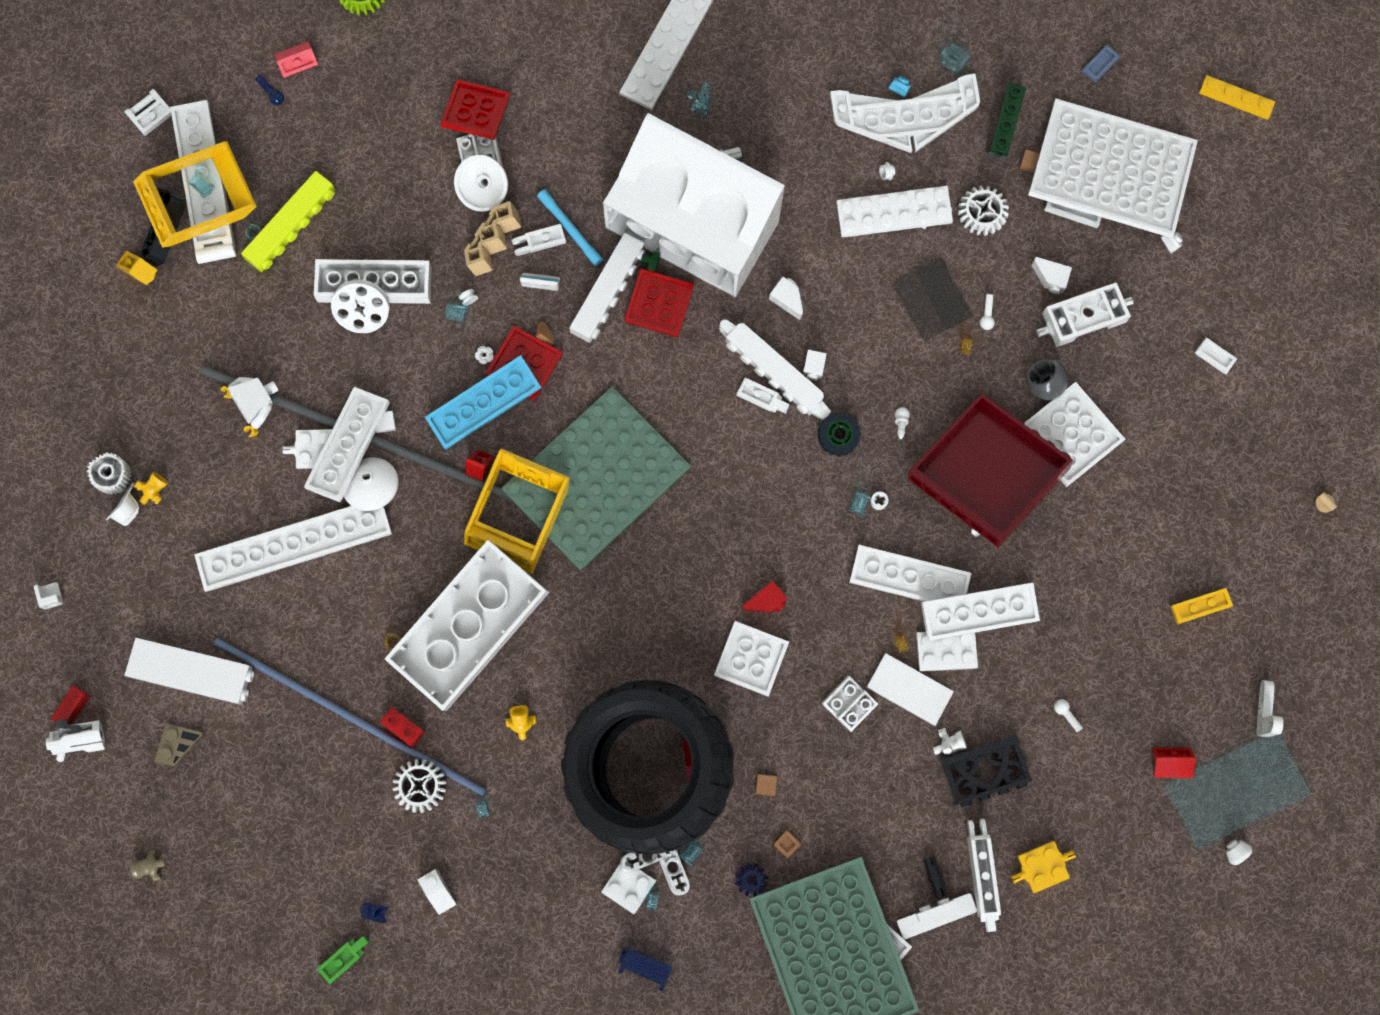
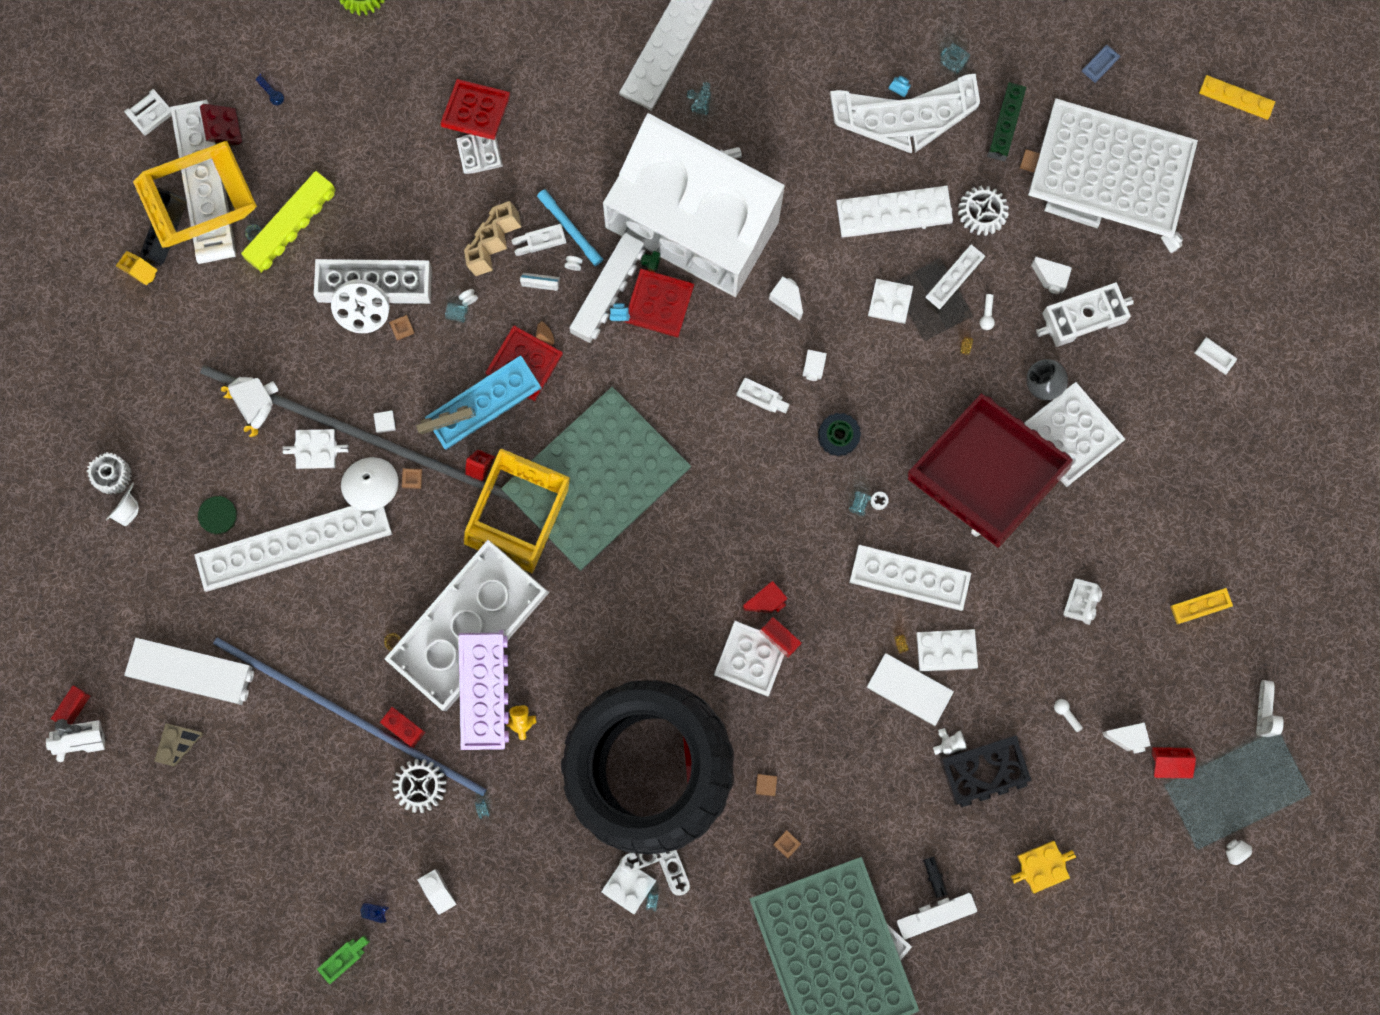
(48, 595): white panel -> none
(147, 866): dark tan piece -> none
(151, 488): yellow piece -> none
(201, 184): clear light blue beam -> none
(217, 515): none -> dark green tile
(220, 124): none -> dark red plate
(296, 59): coral panel -> none
(346, 444): white plate -> none
(401, 327): none -> medium nougat tile
(412, 478): none -> medium nougat tile
(445, 419): none -> dark tan plate
(470, 183): white dish -> none
(483, 690): none -> bracket
(484, 359): white plate -> none
(573, 263): none -> white bush
(619, 312): none -> medium azure plate
(645, 966): clear blue brick -> none
(691, 853): clear light blue bush -> none
(751, 887): clear blue gear -> none
(775, 369): white hinge -> none
(780, 637): none -> red panel
(849, 703): white slope -> none
(887, 171): white plate -> none
(890, 301): none -> white plate
(902, 415): white bar -> none
(955, 276): none -> white plate
(980, 611): white plate -> none
(984, 875): white hinge -> none
(1083, 601): none -> white bracket
(1130, 737): none -> white slope
(1325, 503): tan plate -> none

